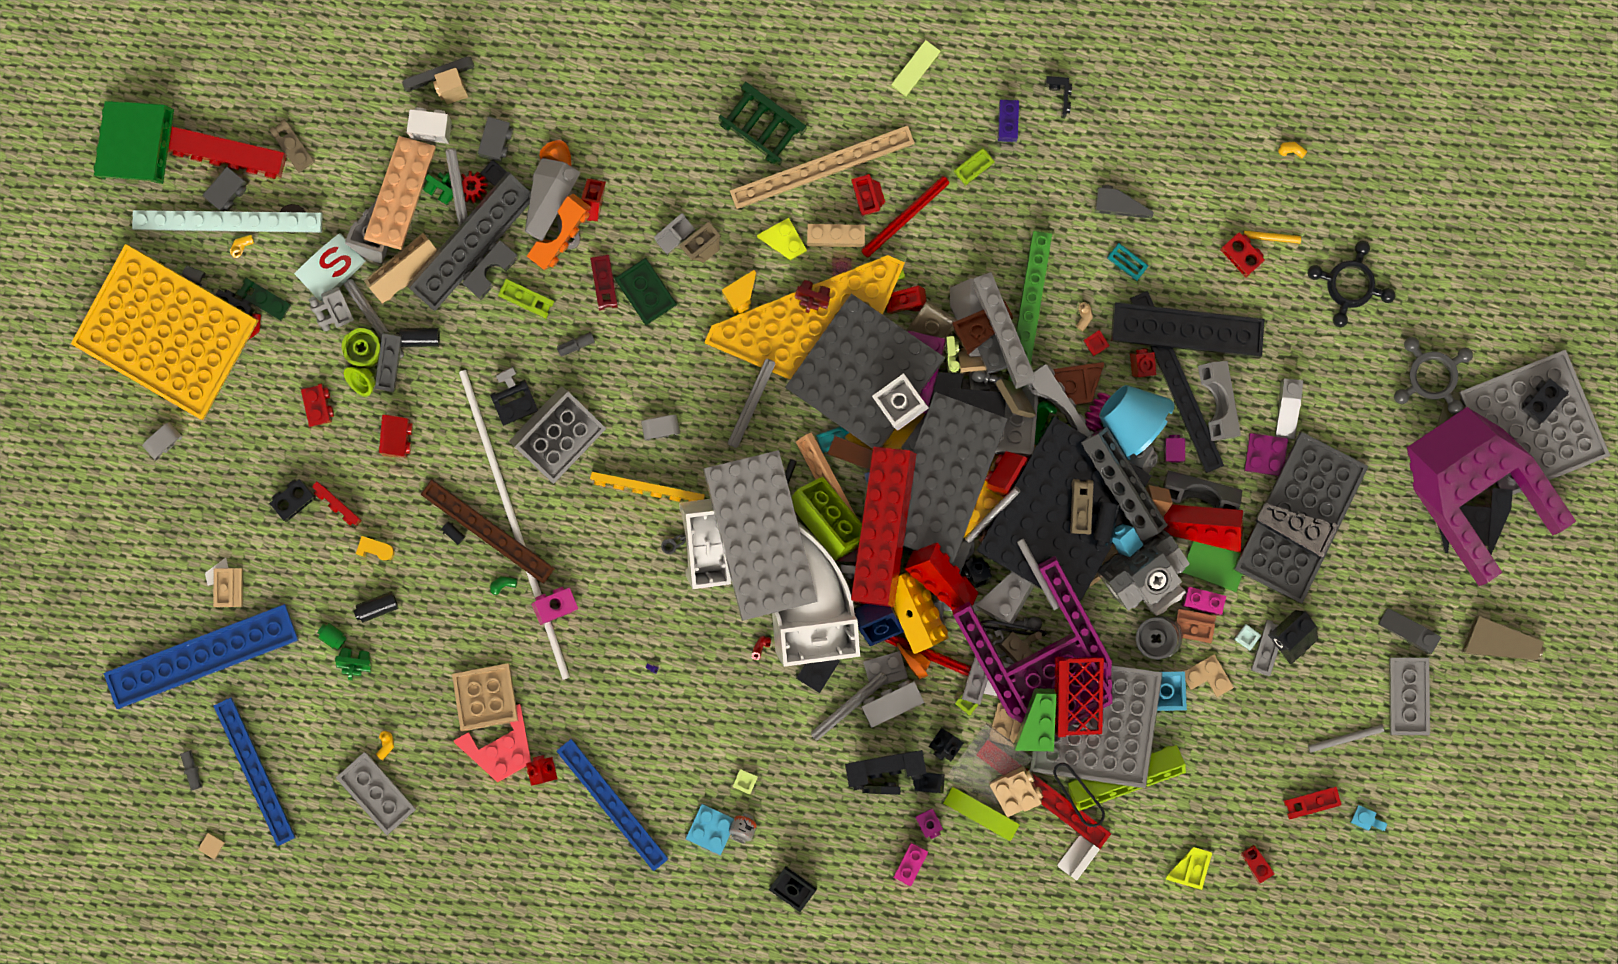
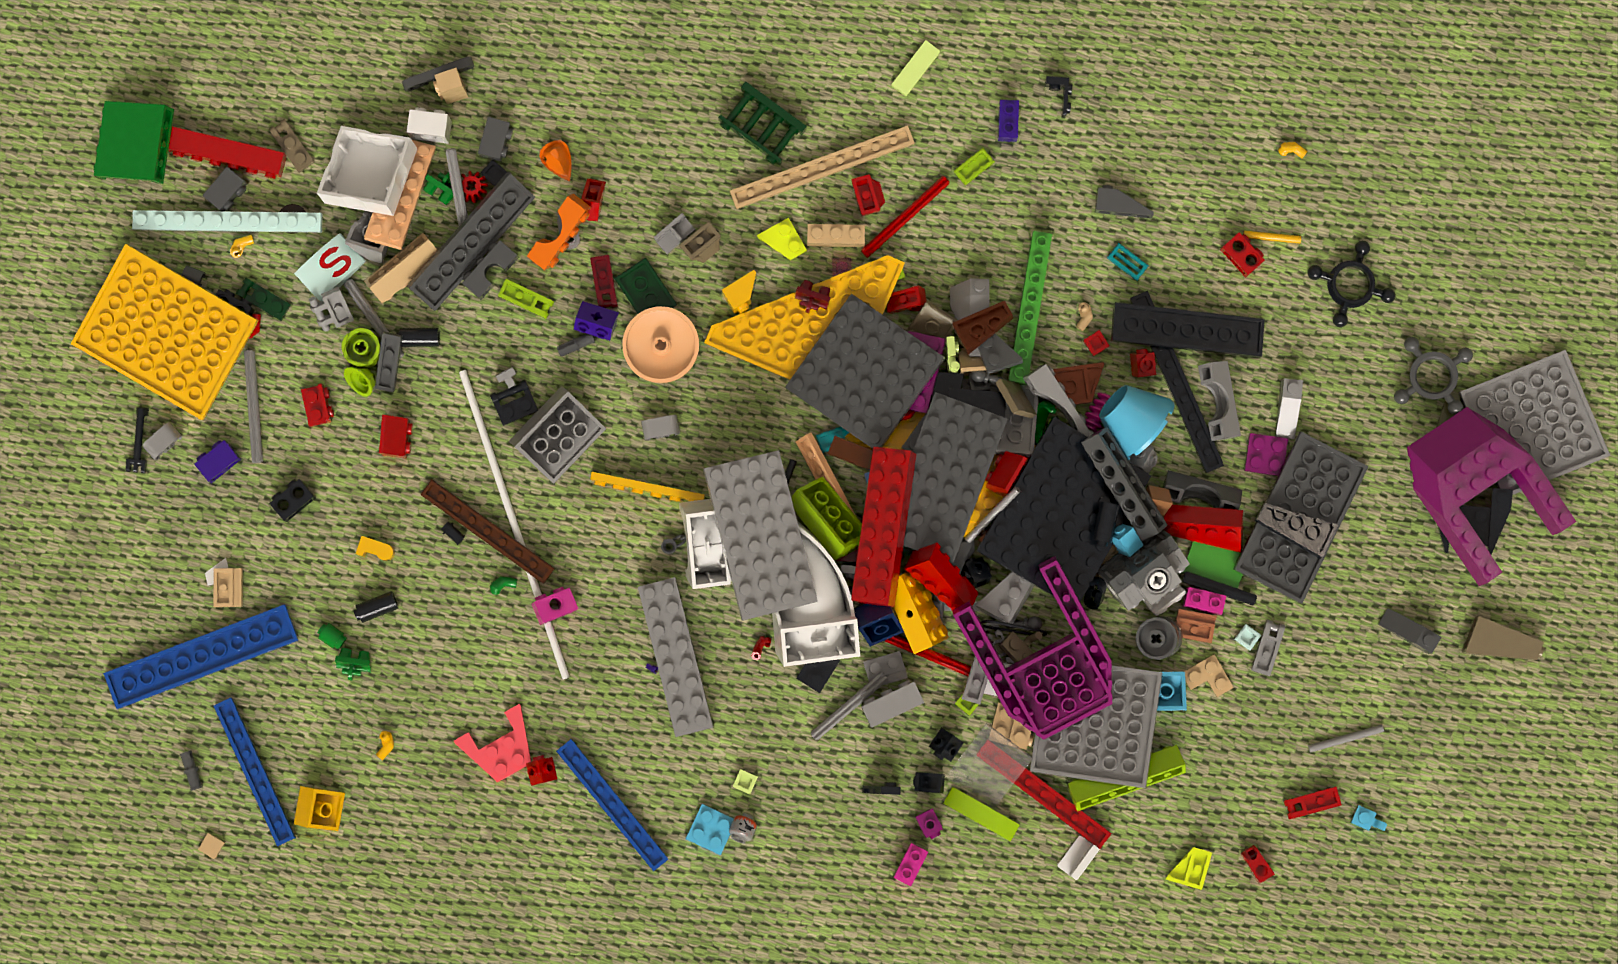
(136, 461): none -> black hinge
(217, 461): none -> dark purple brick
(253, 406): none -> light grey axle
(319, 808): none -> yellow slope
(335, 504): red plate -> none
(367, 171): none -> white tile
(376, 793): light grey plate -> none
(485, 697): tan plate -> none
(550, 188): light grey wedge -> none
(596, 320): none -> dark purple brick
(660, 344): none -> light nougat dish
(675, 657): none -> light grey brick
(751, 403): light grey axle -> none
(793, 888): black slope -> none
(900, 402): white brick -> none
(911, 762): black wedge -> none
(916, 662): orange piece -> none
(1008, 339): light grey arch -> none
(1016, 791): tan plate -> none
(1035, 568): light grey bar -> none
(1038, 725): bright green wedge -> none
(1062, 695): red fence -> none
(1070, 800): black piece -> none
(1081, 507): dark tan plate -> none
(1097, 594): none -> black beam
(1174, 449): magenta brick -> none
(1219, 588): none -> black axle
(1294, 635): black slope -> none
(1409, 696): light grey plate -> none
(1547, 404): black brick -> none

